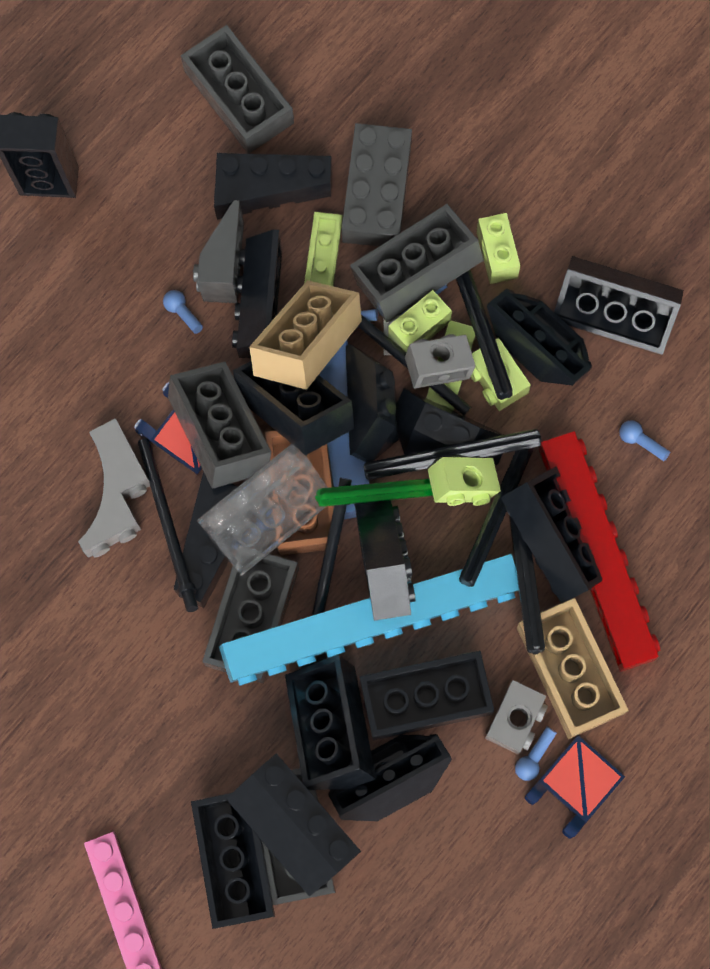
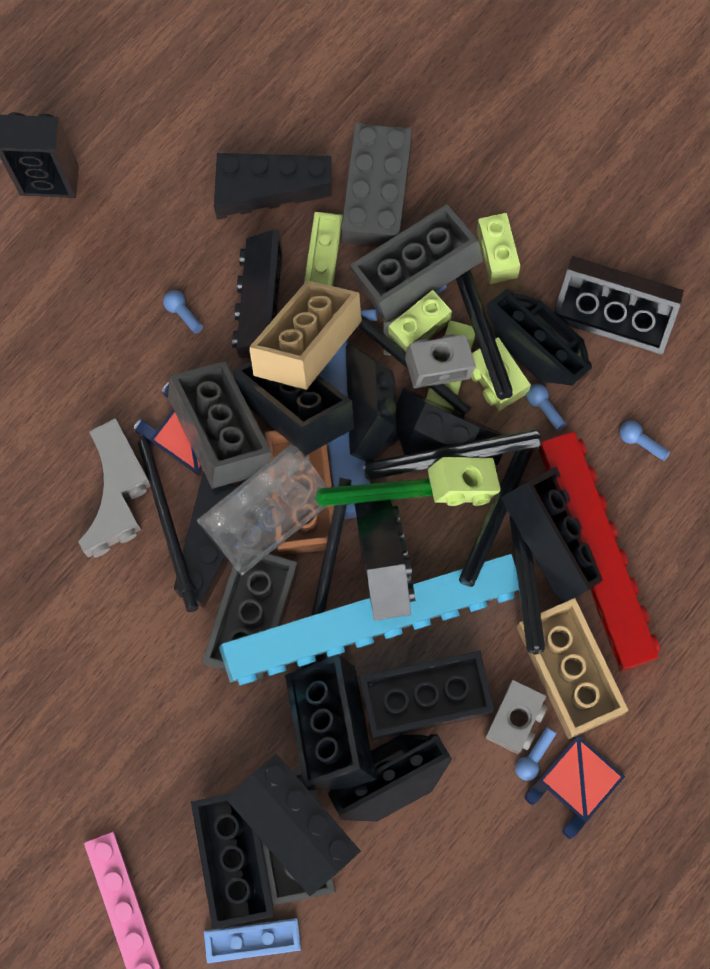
(219, 259): dark grey slope -> none
(237, 89): dark grey brick -> none
(252, 940): none -> light blue tile
(538, 397): none -> medium blue bar

